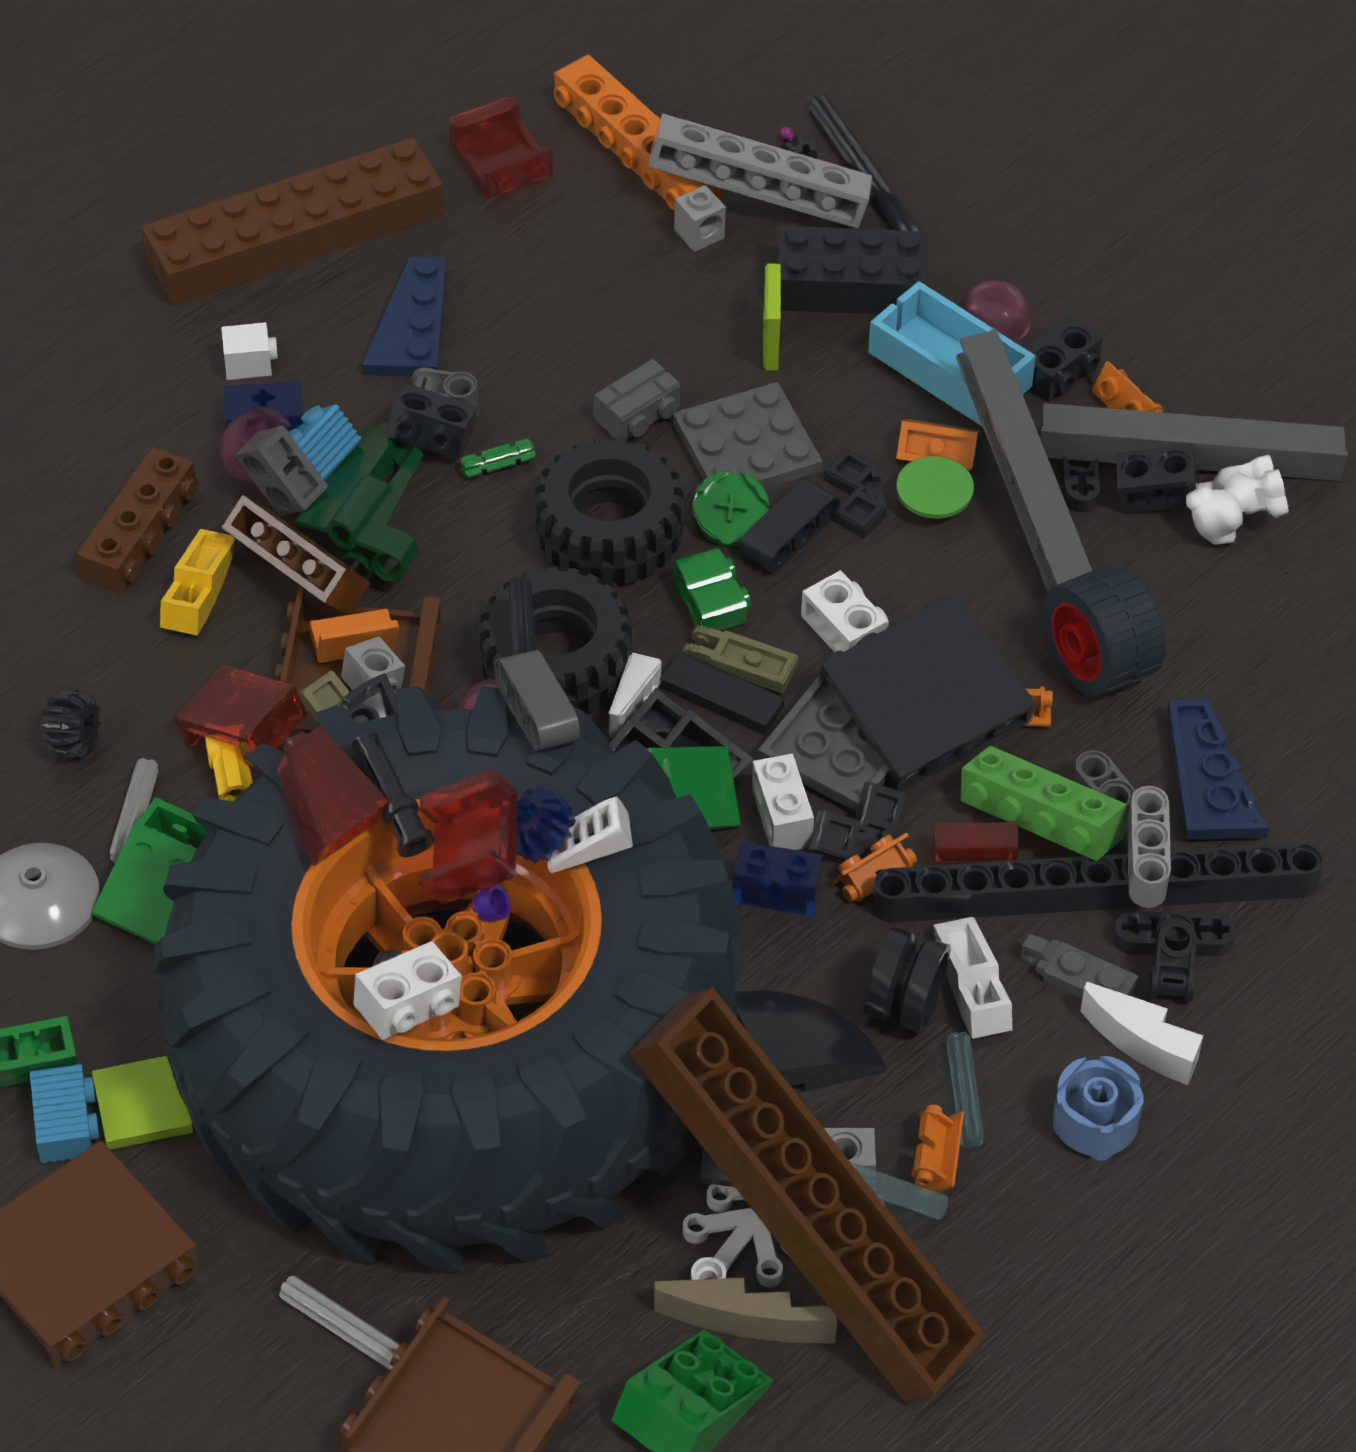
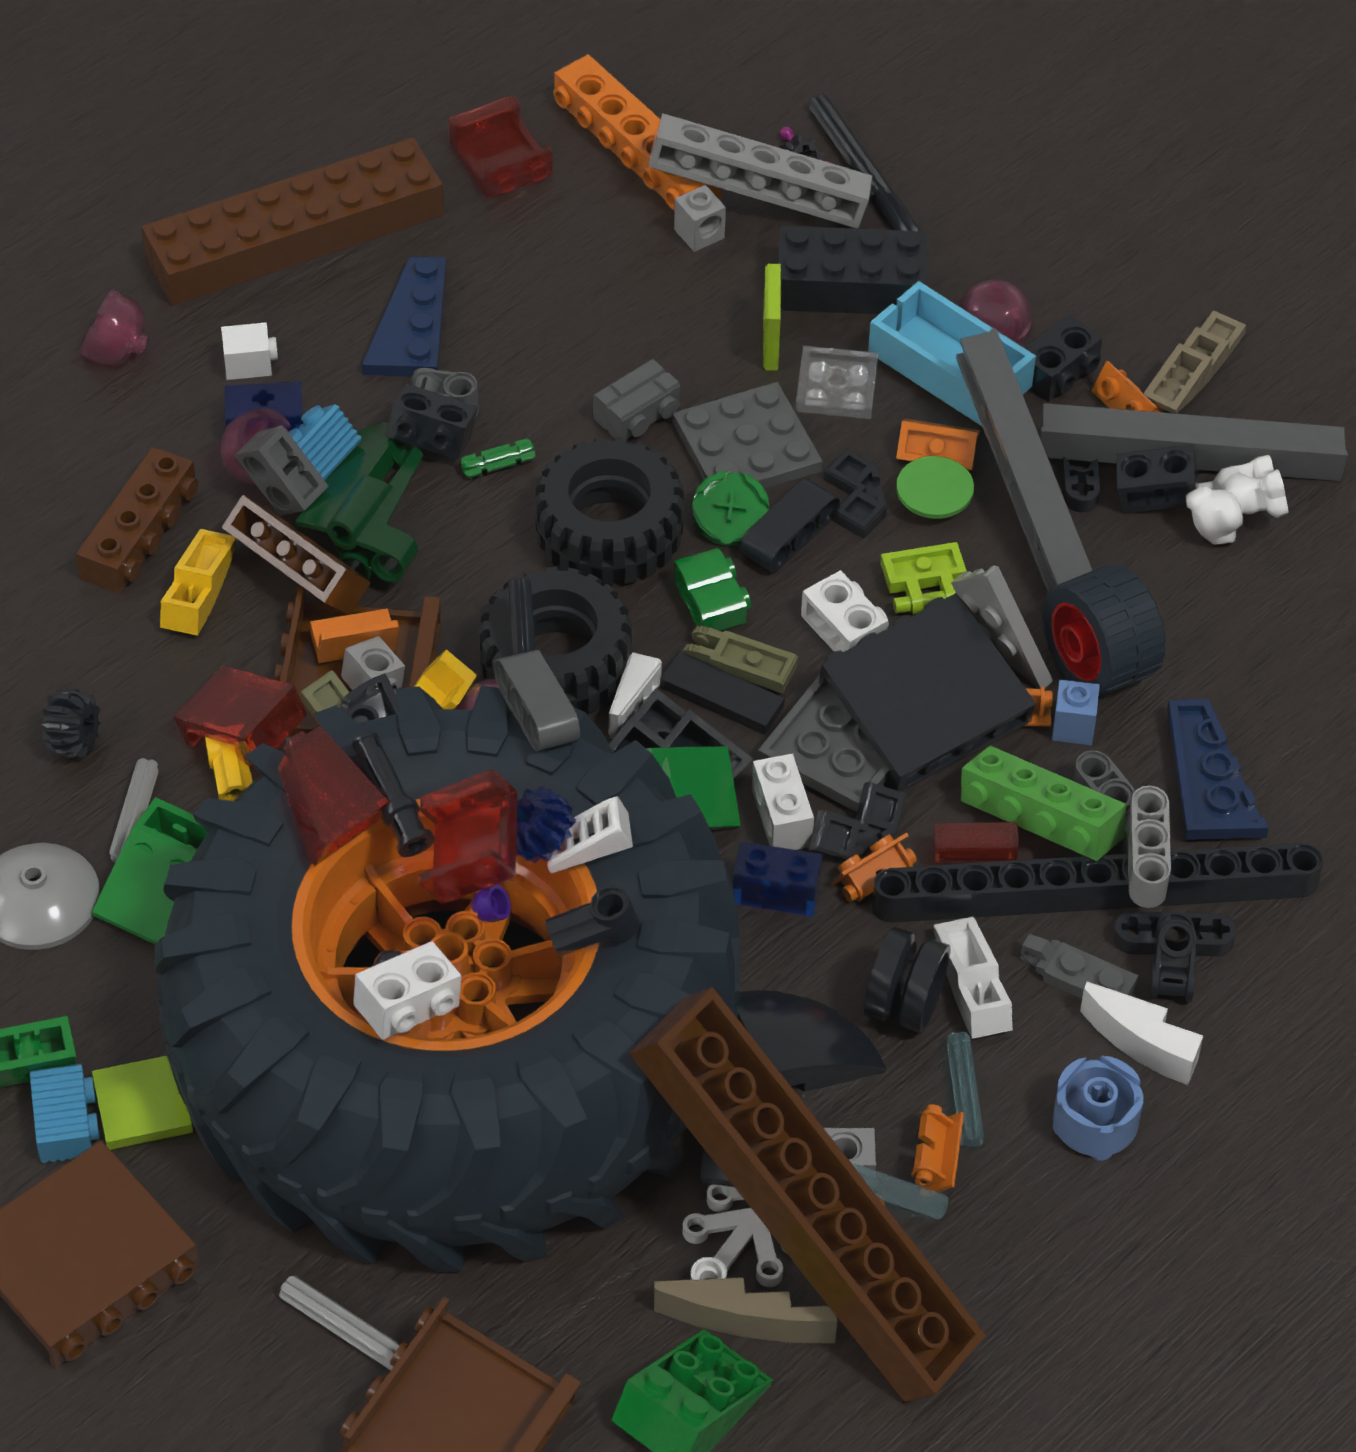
(116, 331): none -> clear pink cylinder
(446, 680): none -> yellow panel
(593, 923): none -> black piece
(836, 382): none -> clear plate
(920, 569): none -> lime plate
(1000, 618): none -> light grey wing
(1075, 712): none -> medium blue brick
(1195, 362): none -> dark tan slope

